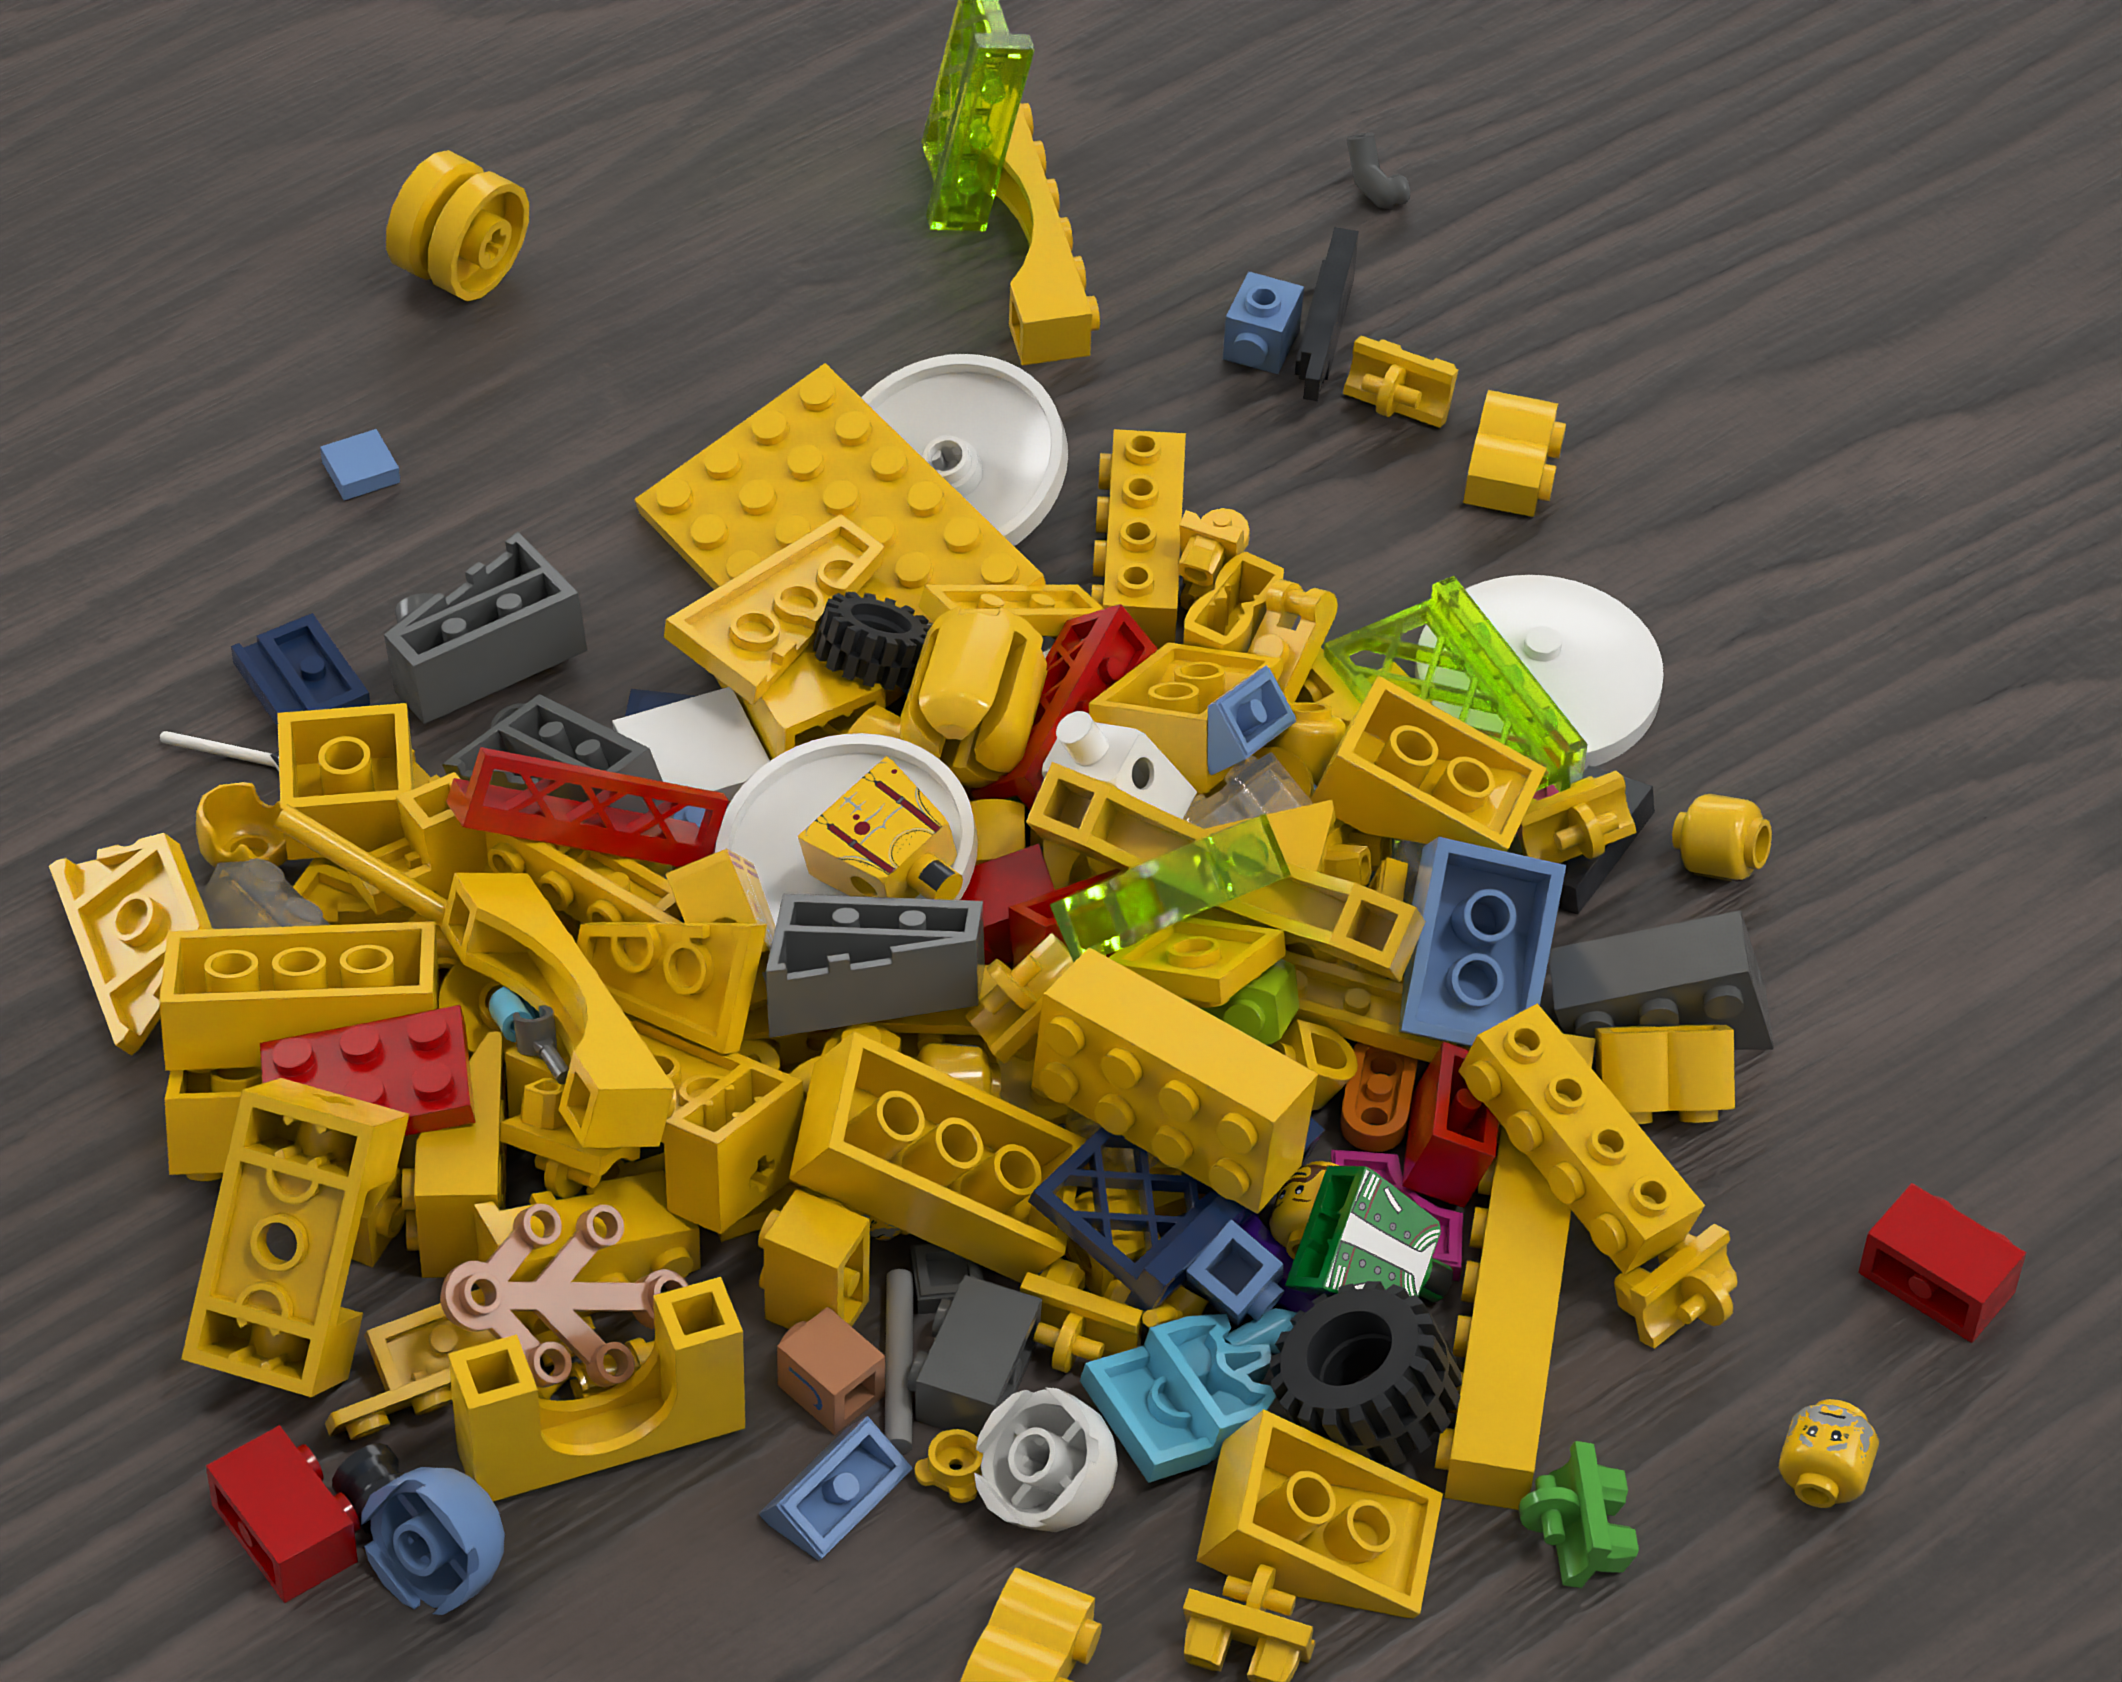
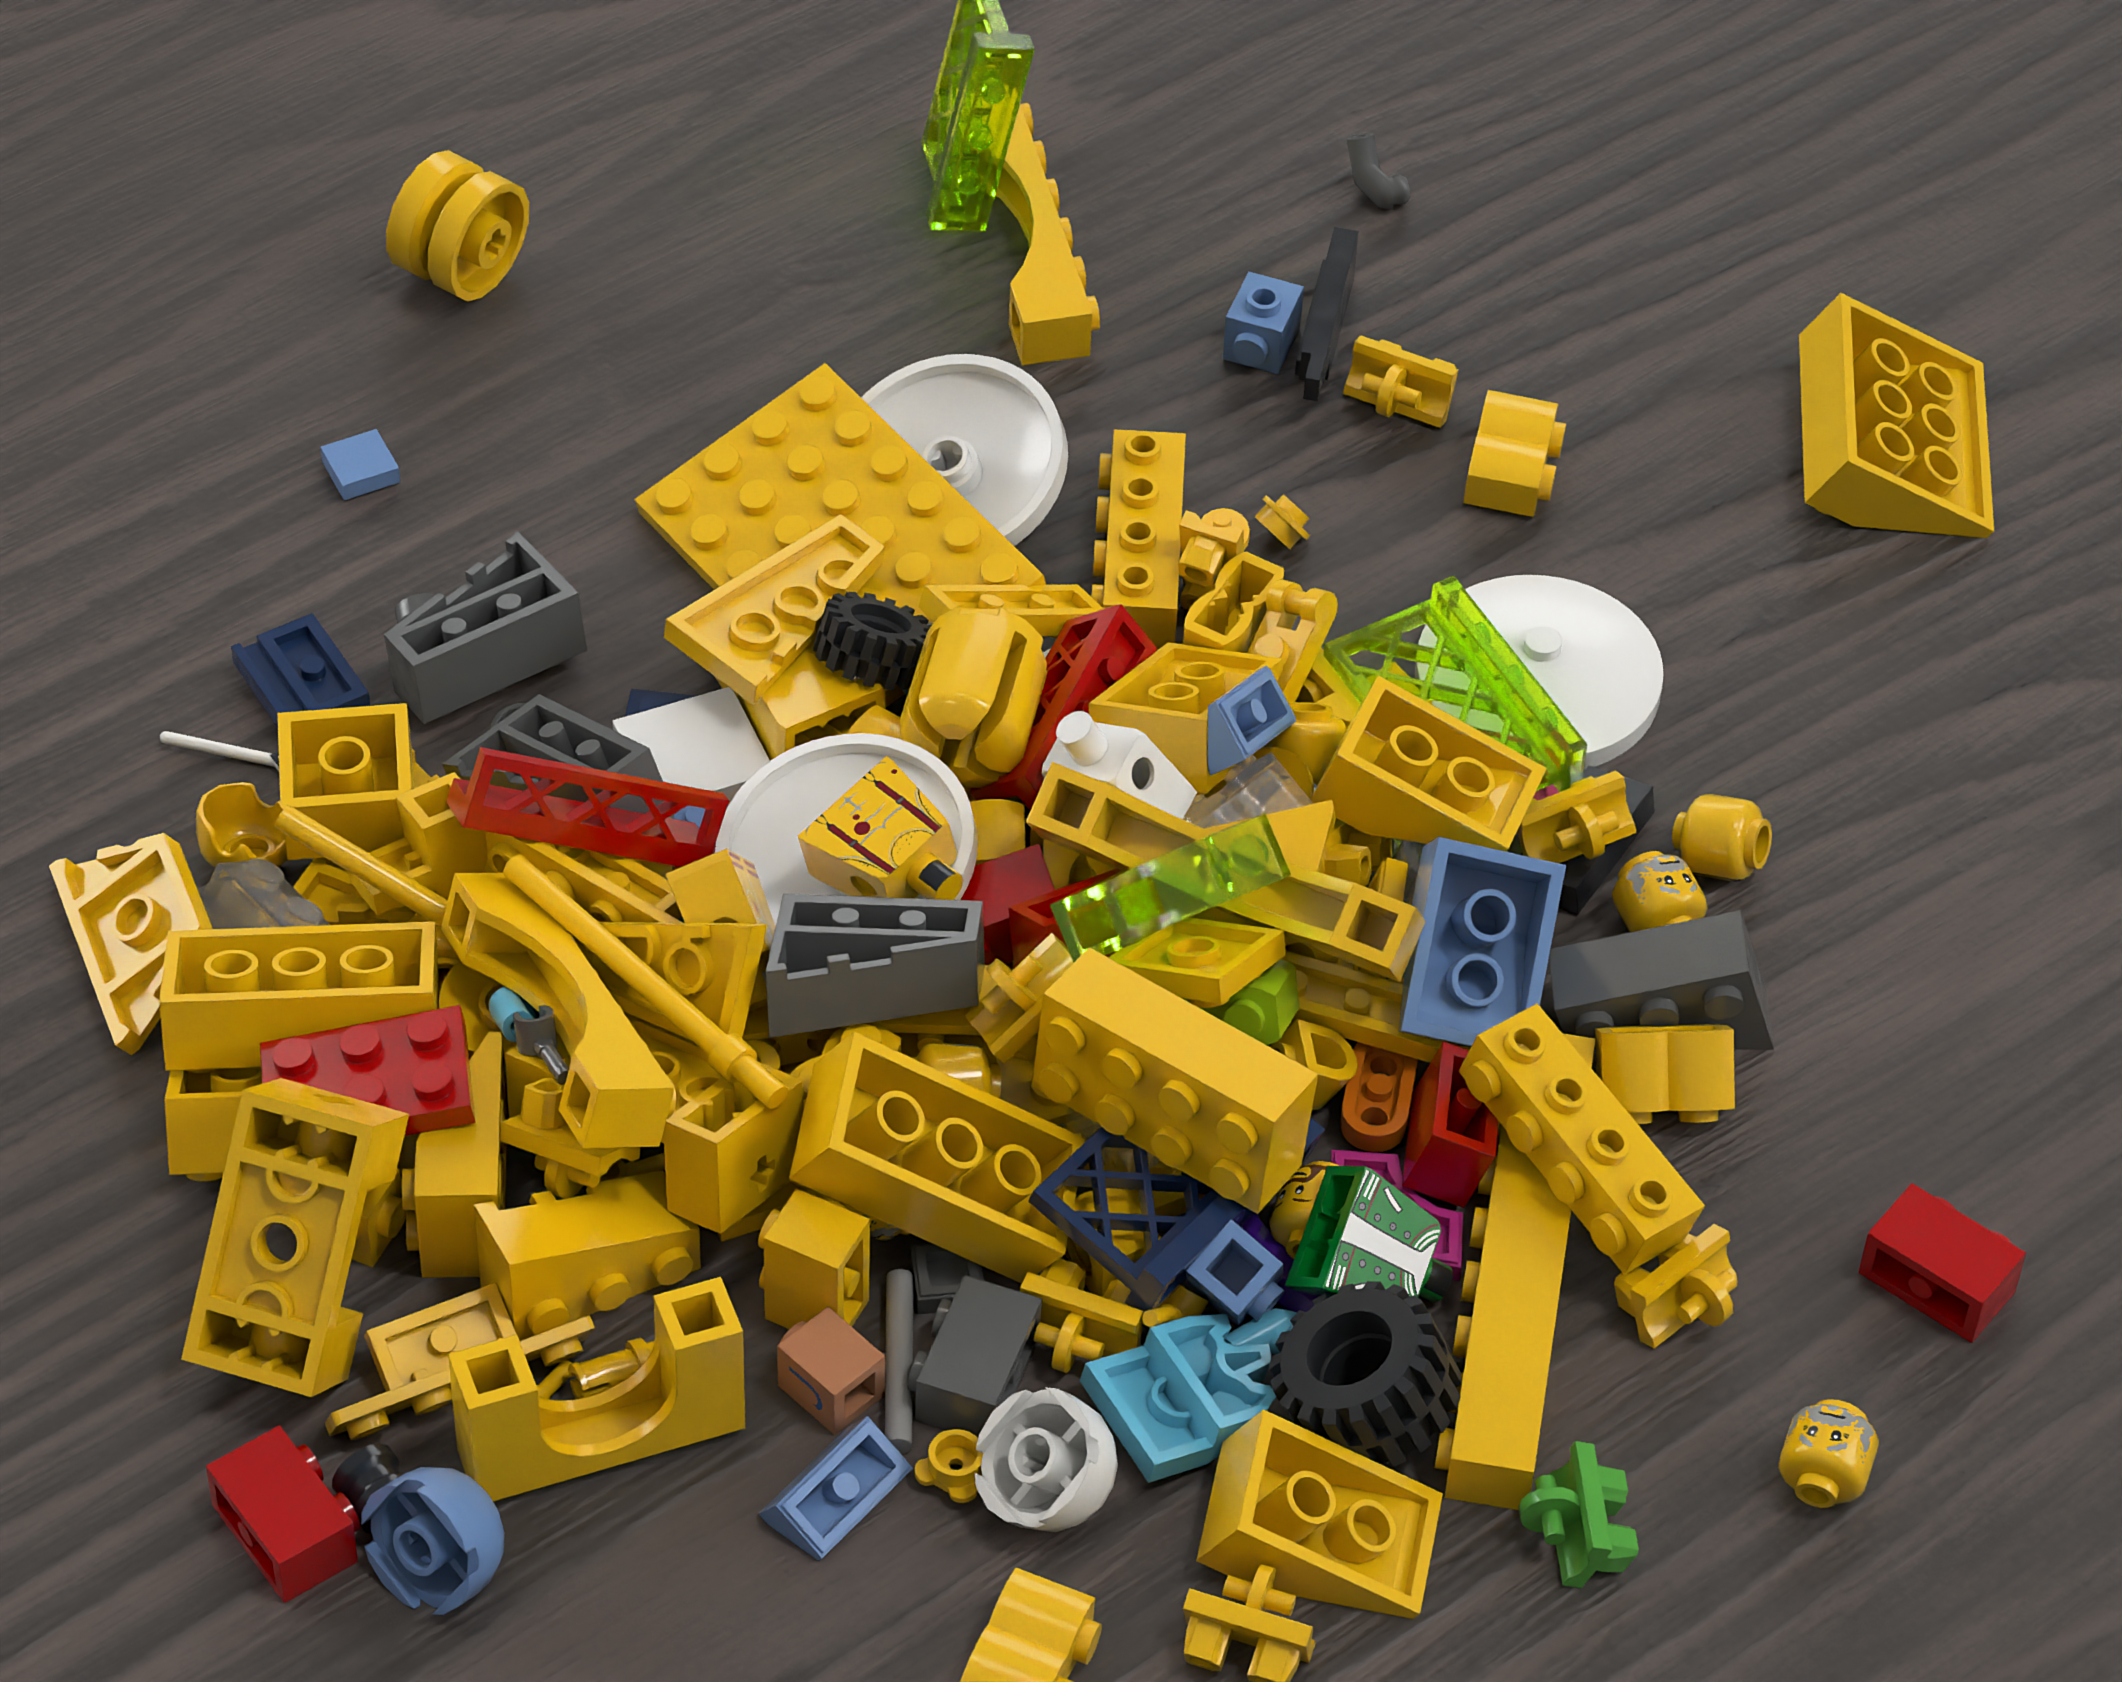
(554, 1295): nougat plant -> none
(727, 1053): none -> yellow bar
(1283, 520): none -> yellow plate
(1657, 892): none -> yellow head
(1892, 425): none -> yellow slope

